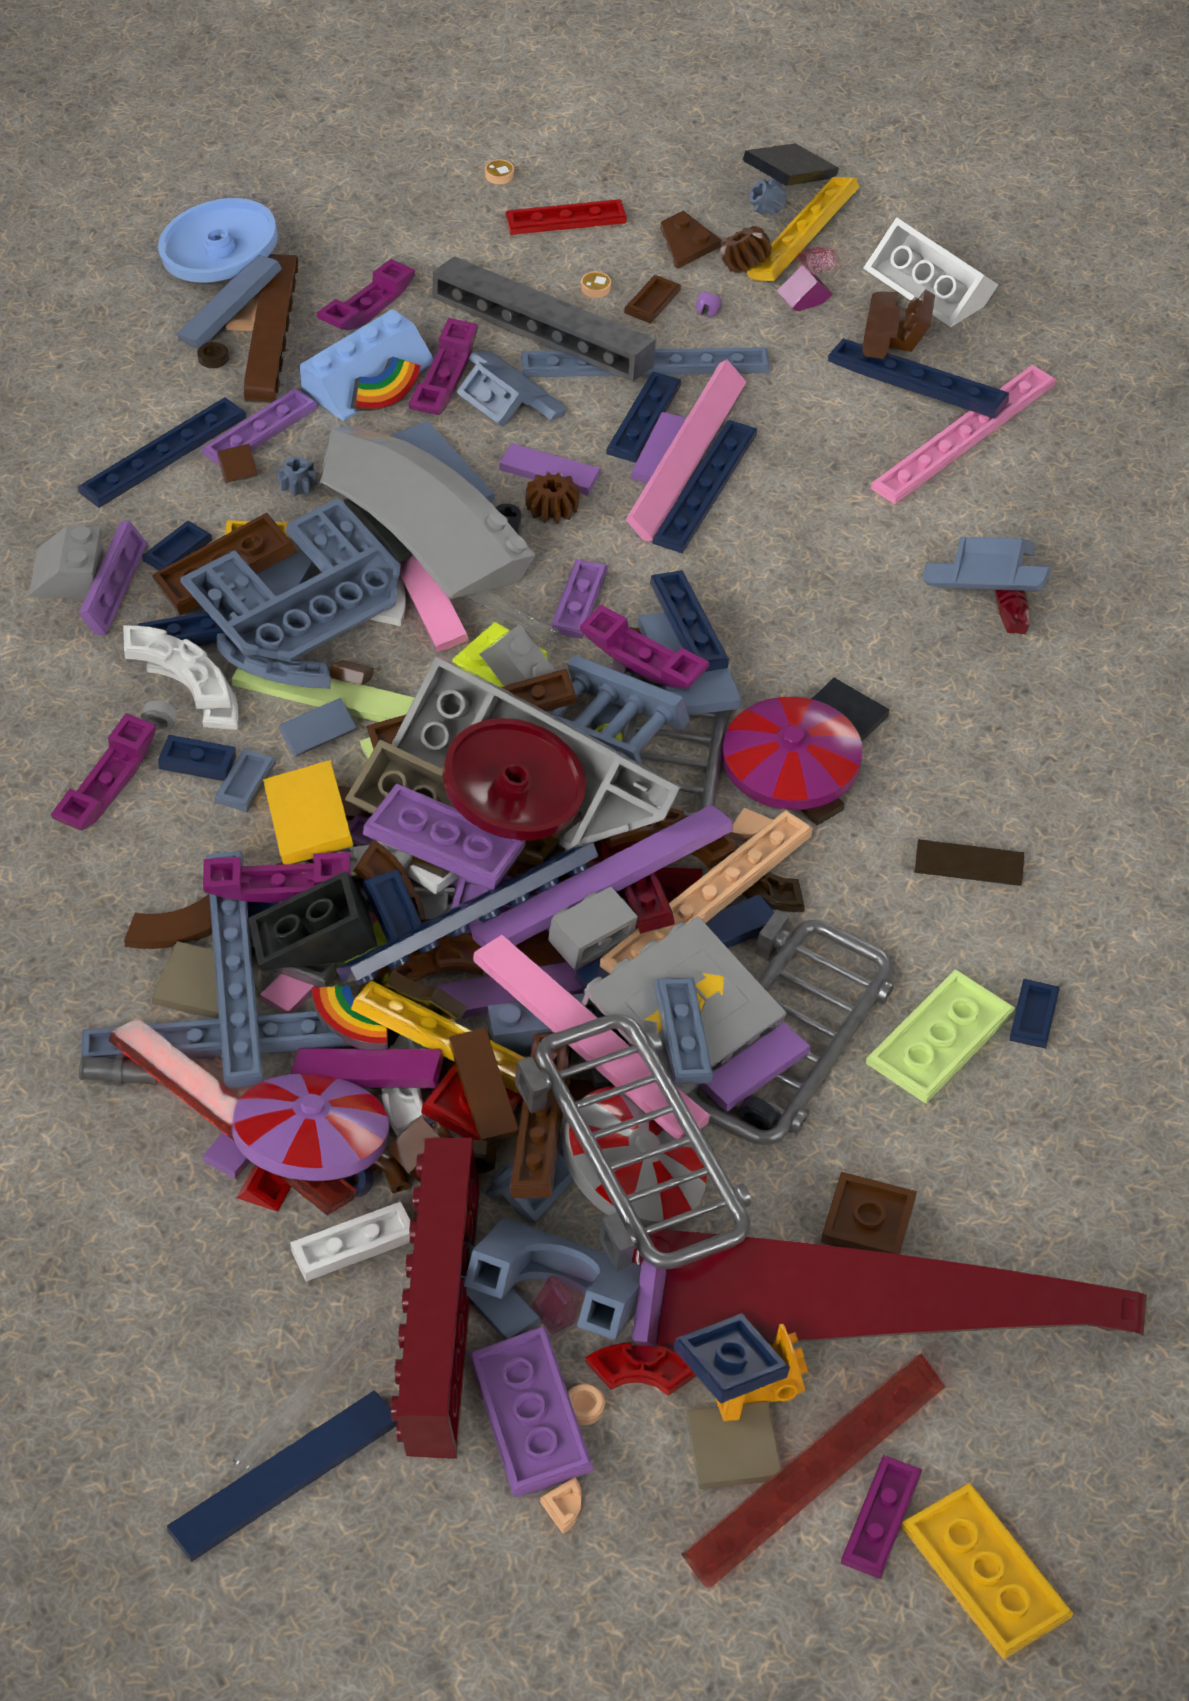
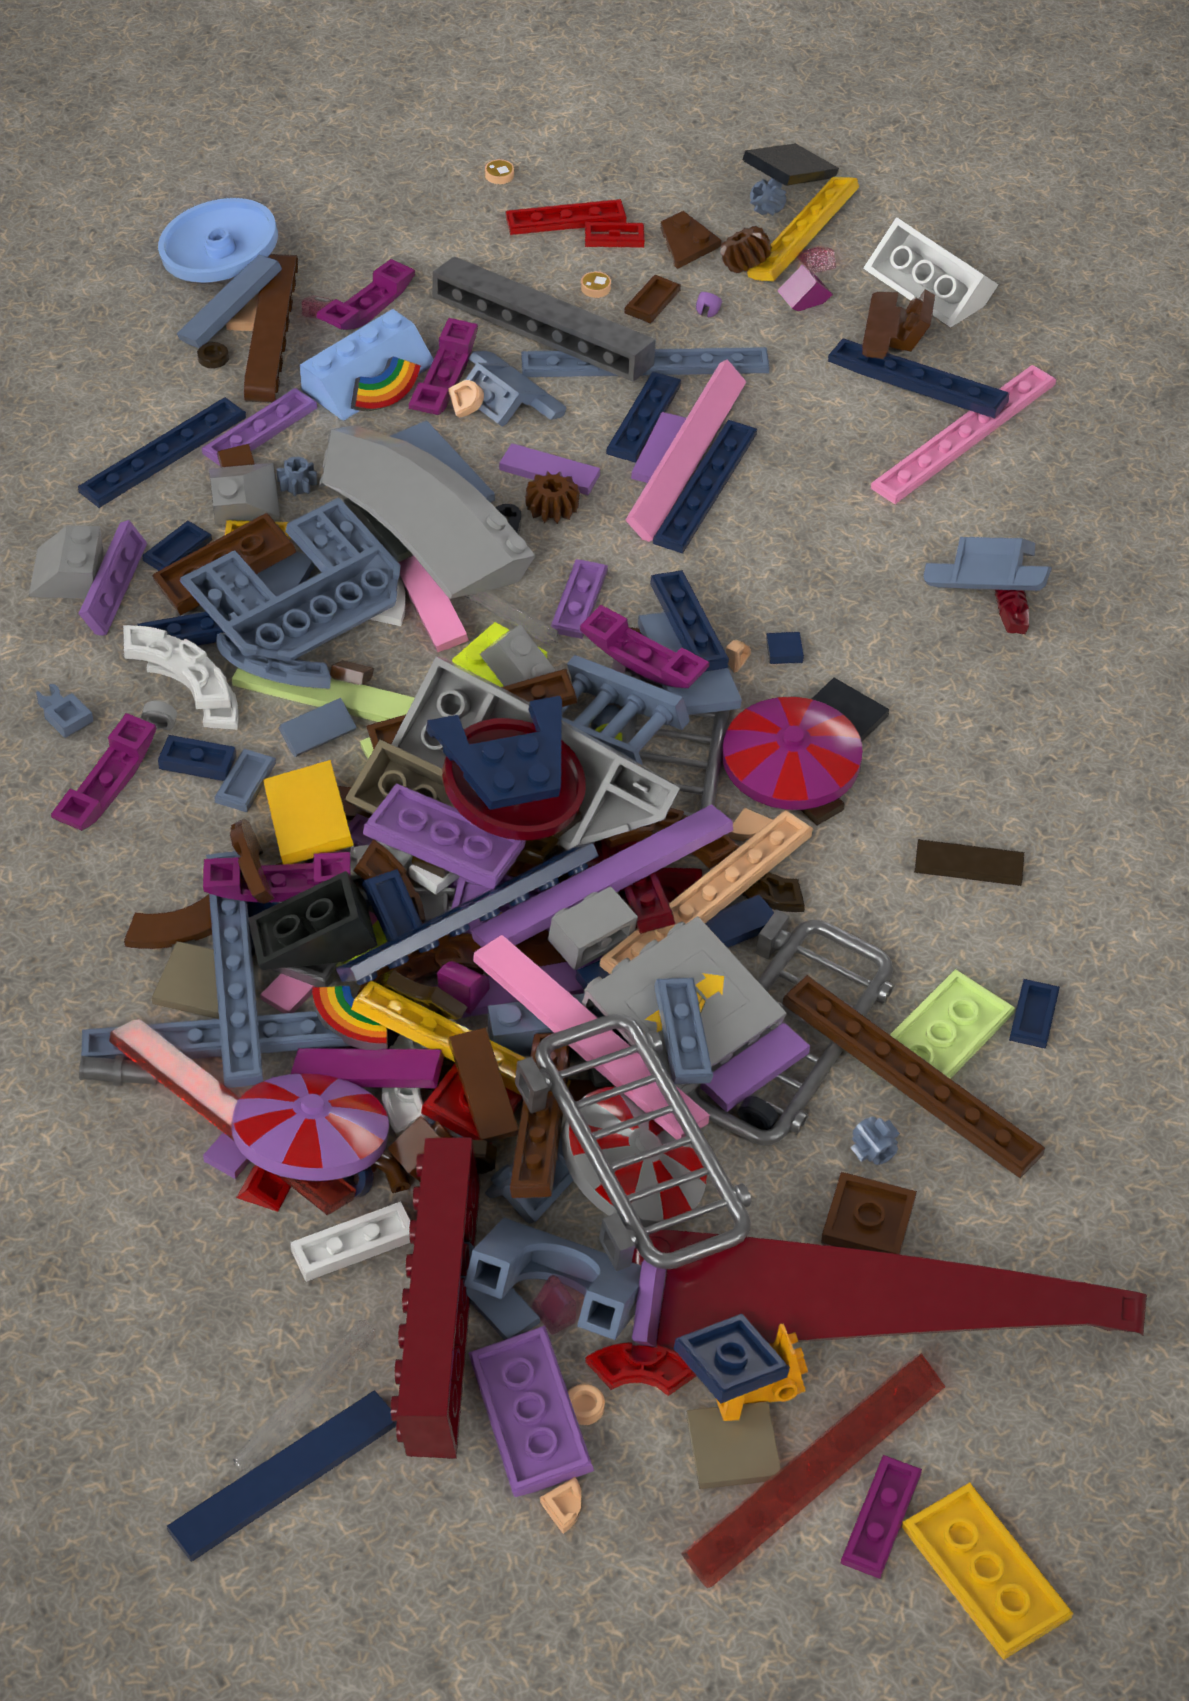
(65, 713): none -> sand blue plate
(243, 492): none -> light grey slope
(249, 849): none -> reddish brown tile
(313, 304): none -> clear pink slope
(463, 984): none -> magenta brick
(466, 397): none -> light nougat tile
(513, 767): none -> dark blue wing
(614, 238): none -> red tile
(737, 654): none -> light nougat tile
(784, 647): none -> dark blue tile
(875, 1140): none -> sand blue gear
(914, 1076): none -> reddish brown tile

